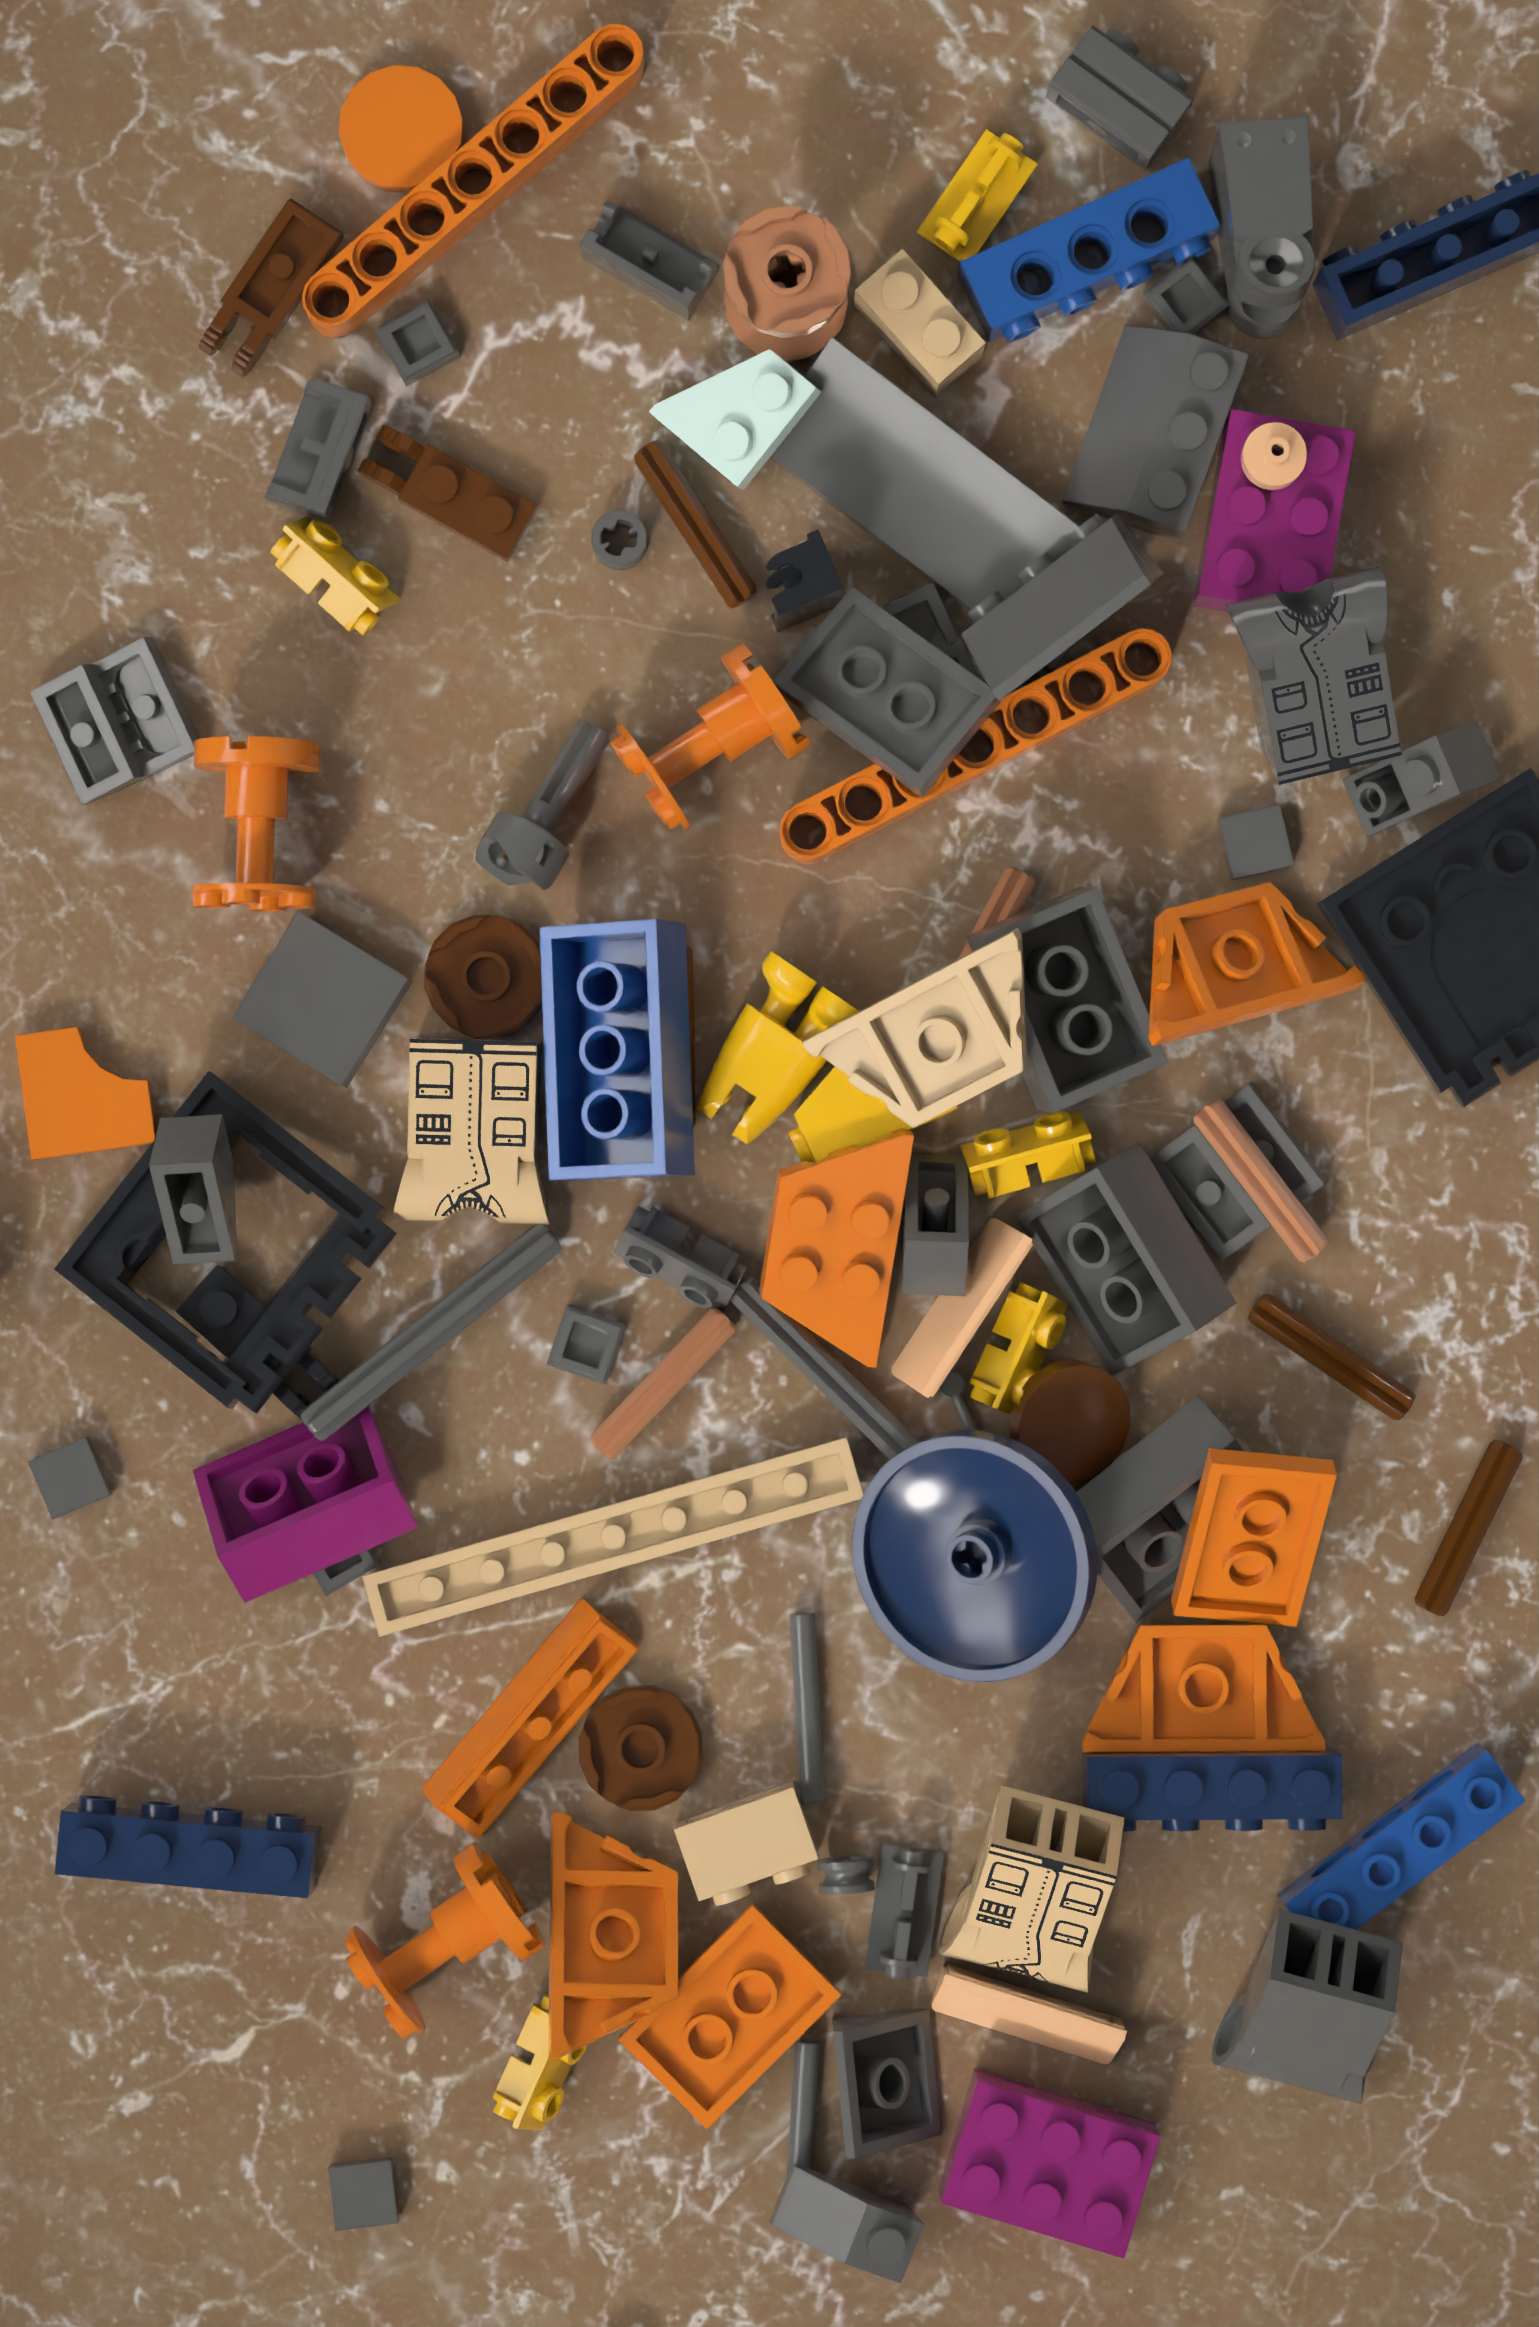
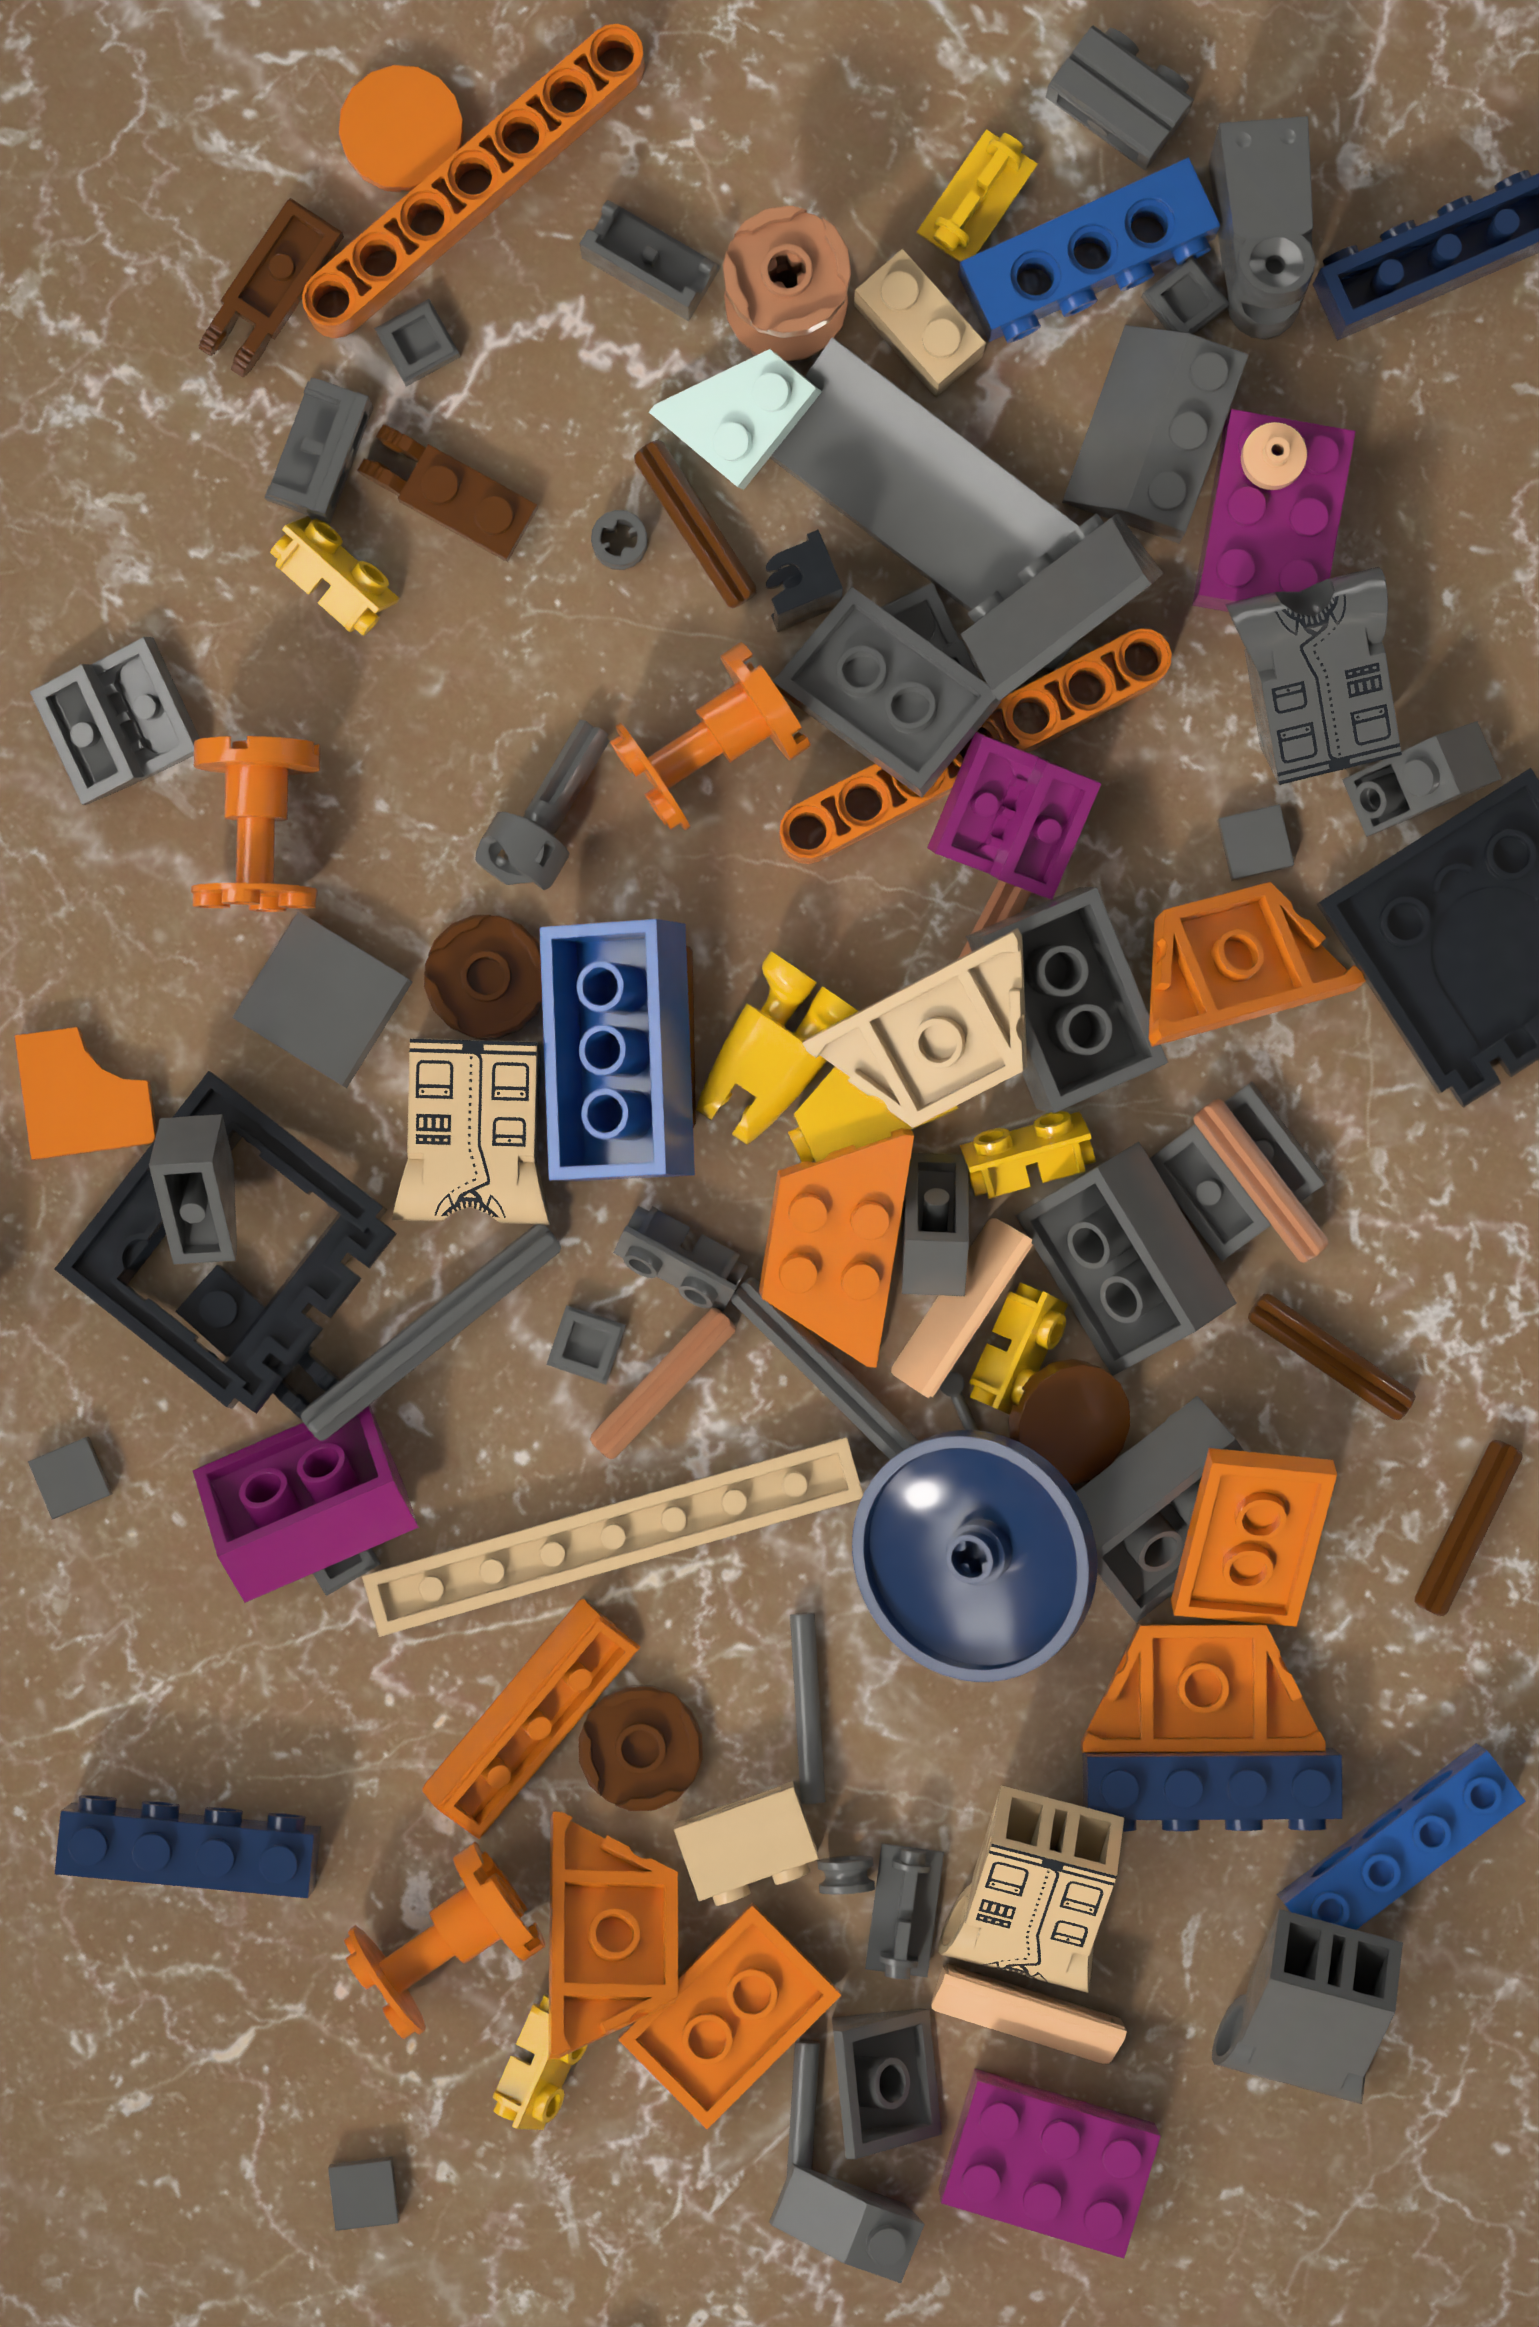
(1014, 815): none -> magenta slope

